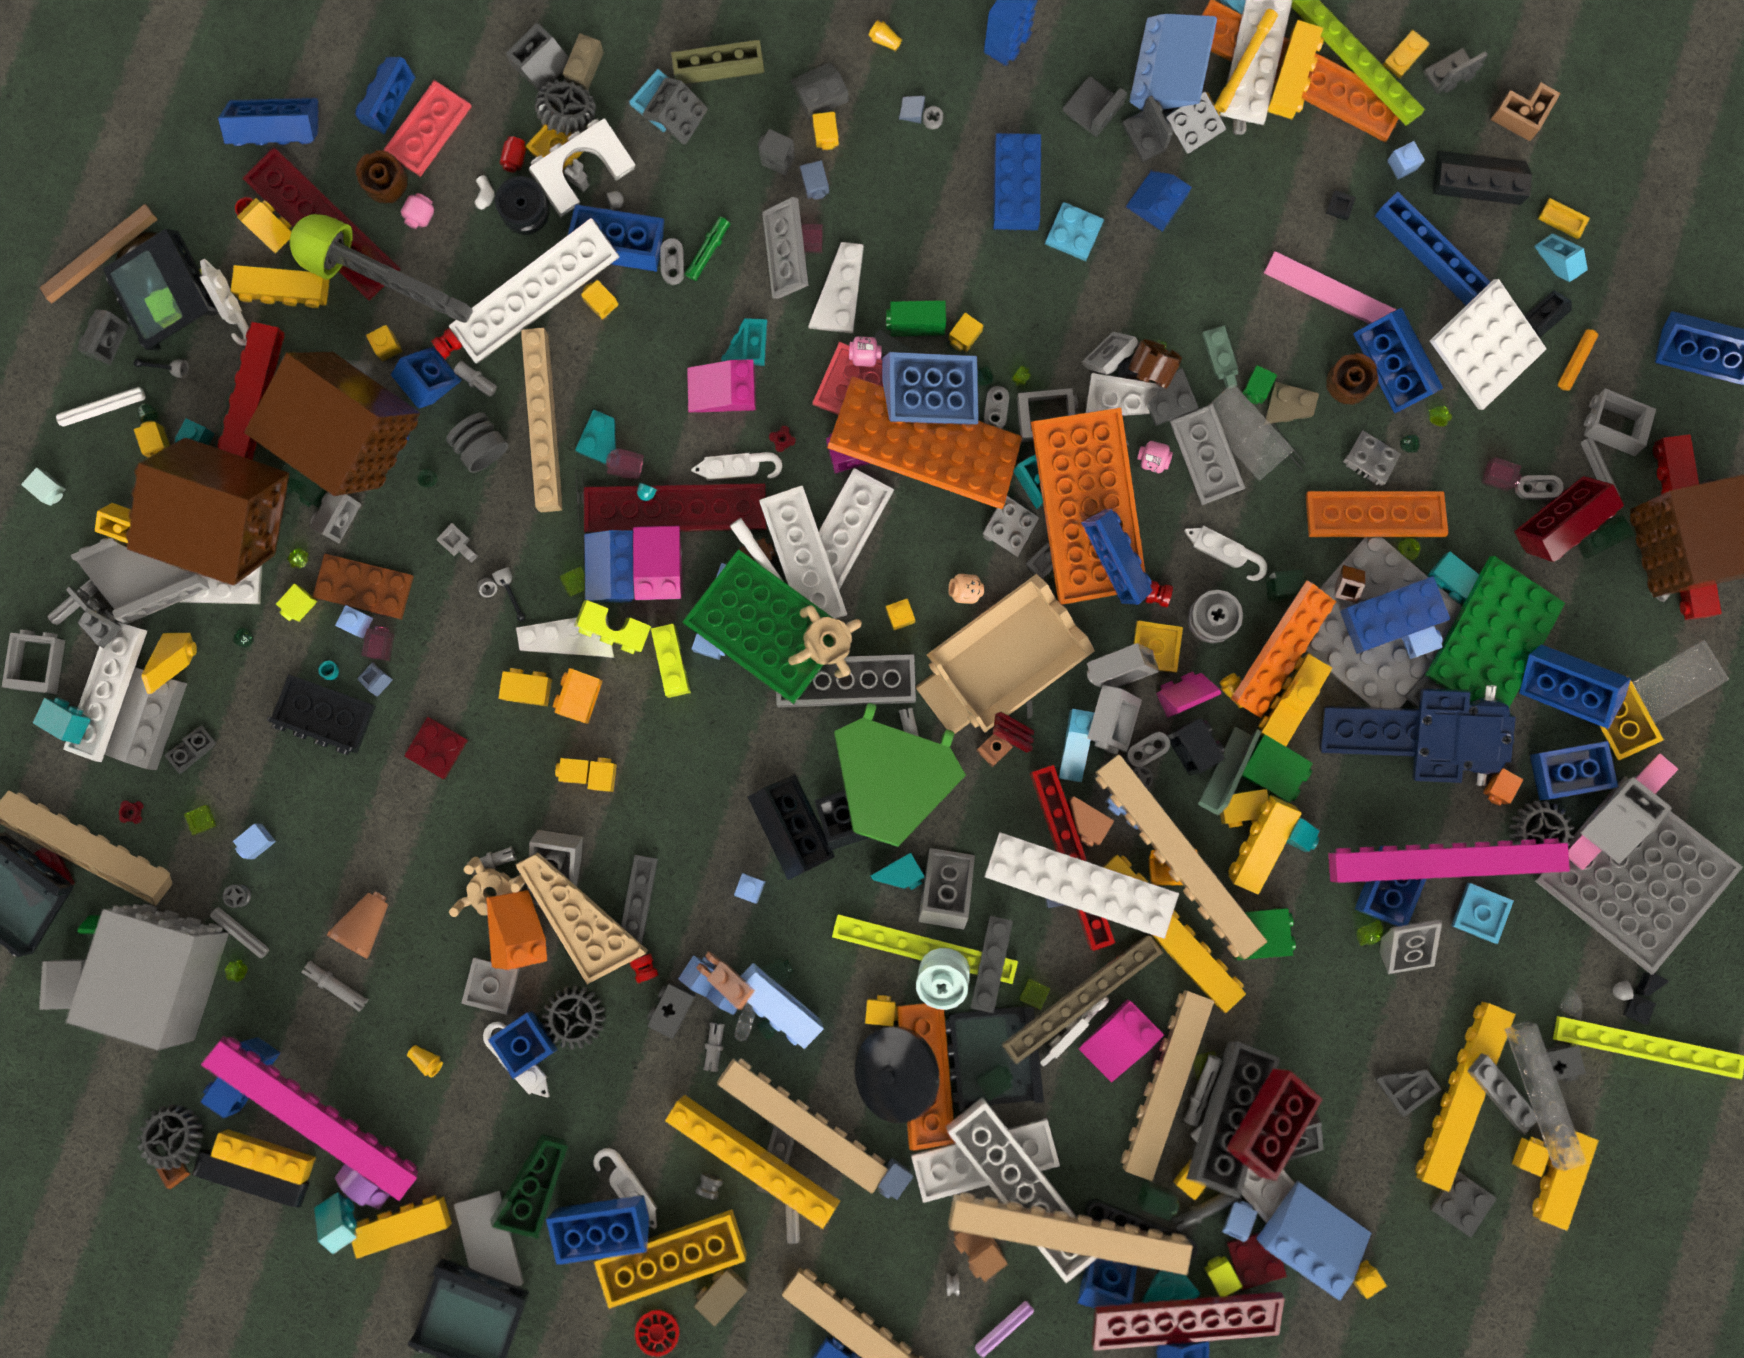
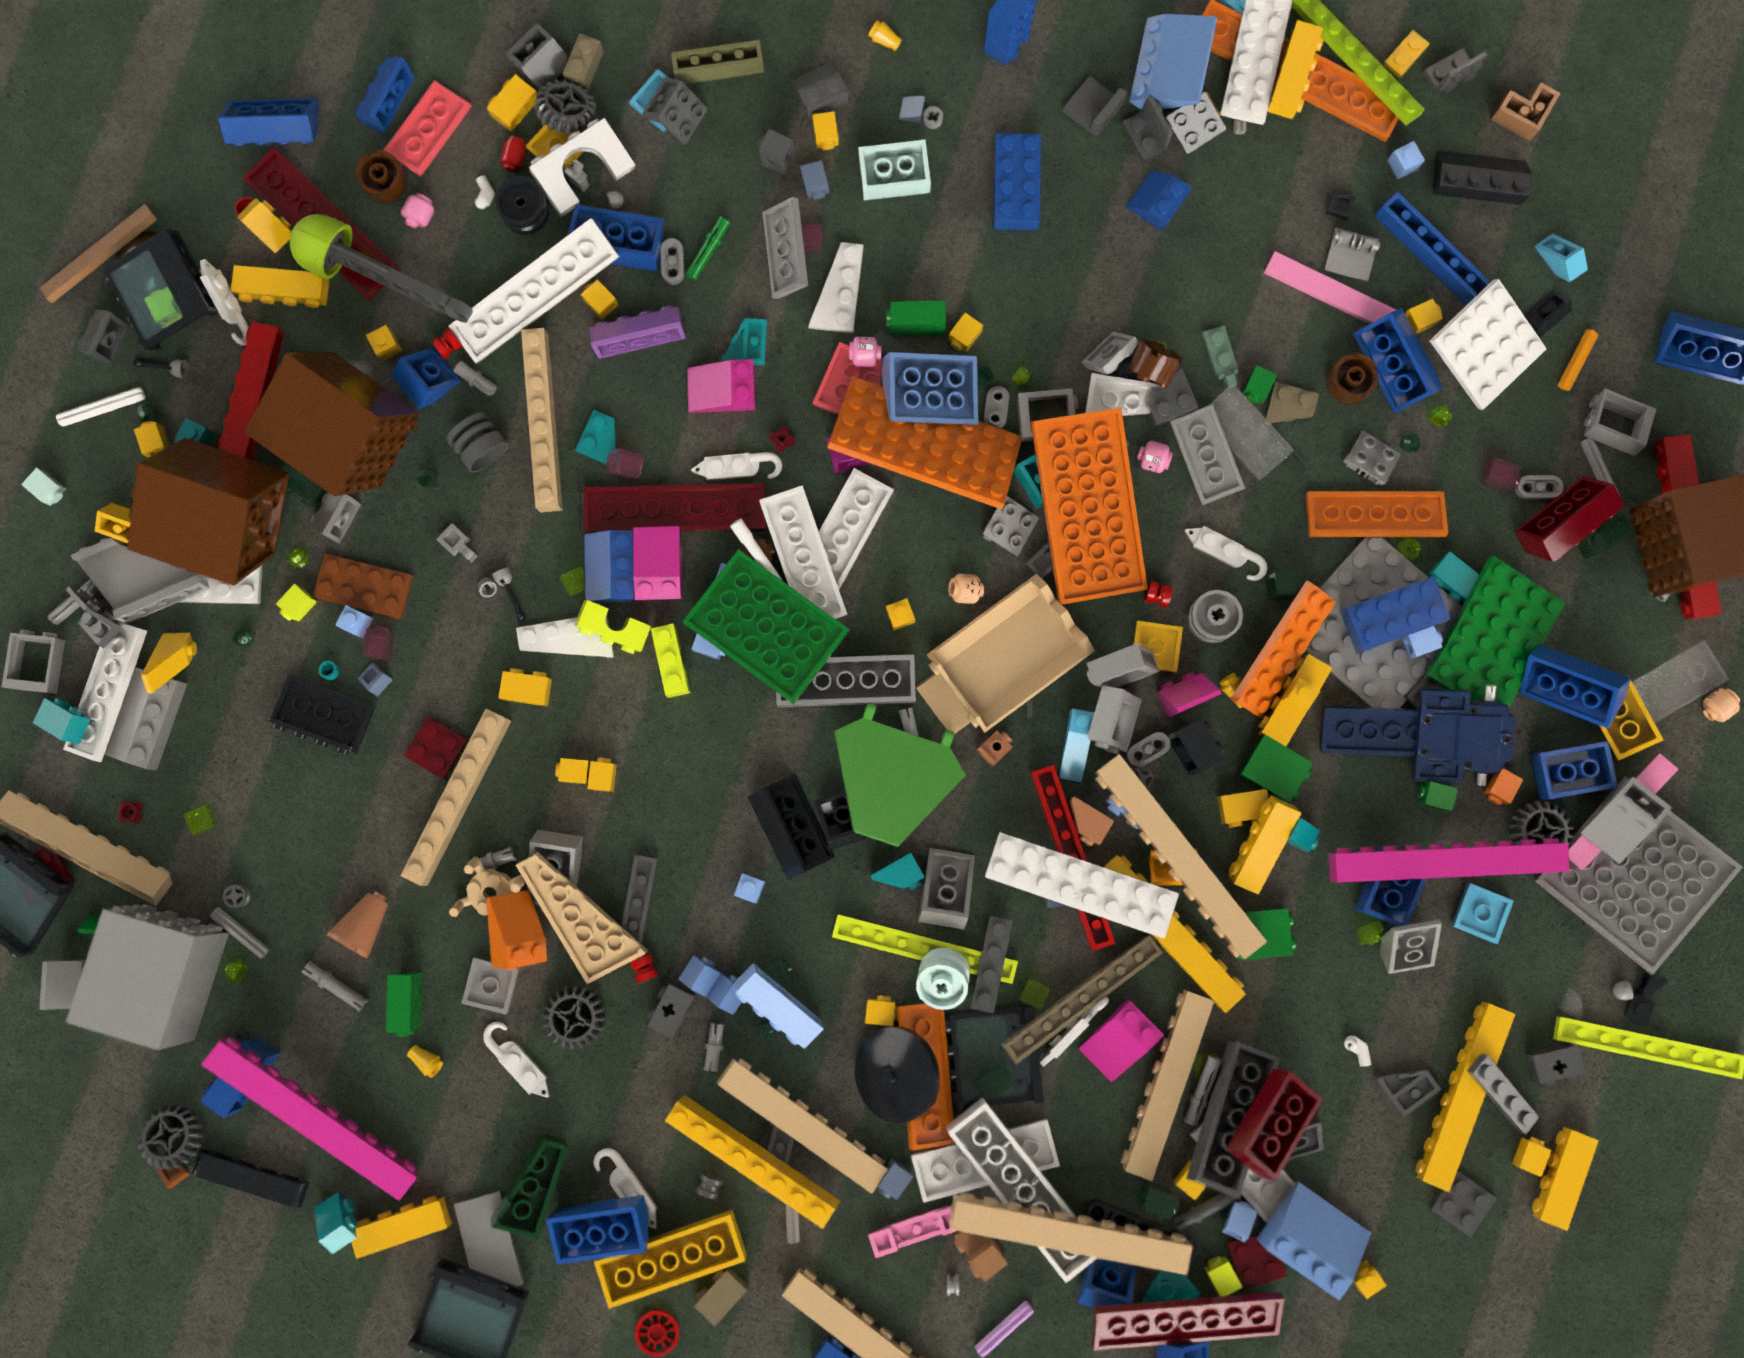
(190, 750): dark grey slope -> none
(253, 841): light blue brick -> none
(263, 1156): yellow brick -> none
(360, 1188): medium lavender brick -> none
(404, 1003): none -> green brick
(456, 798): none -> tan brick
(512, 102): none -> yellow brick
(522, 1044): blue slope -> none
(577, 696): light orange slope -> none
(637, 332): none -> medium lavender slope
(645, 492): teal hinge -> none
(727, 981): nougat hinge -> none
(745, 1022): clear bar -> none
(814, 641): tan plate -> none
(894, 170): none -> light aqua brick
(910, 1231): none -> bright pink slope
(1013, 728): dark red tile -> none
(1074, 231): medium azure plate -> none
(1118, 557): blue slope -> none
(1228, 771): sand green panel -> none
(1263, 29): yellow piece -> none
(1350, 584): reddish brown brick -> none
(1351, 254): none -> light grey hinge
(1360, 1048): none -> white arm
(1424, 316): none -> yellow brick
(1437, 796): none -> green brick
(1545, 1096): clear brick -> none
(1563, 218): yellow tile -> none
(1721, 705): none -> light nougat head

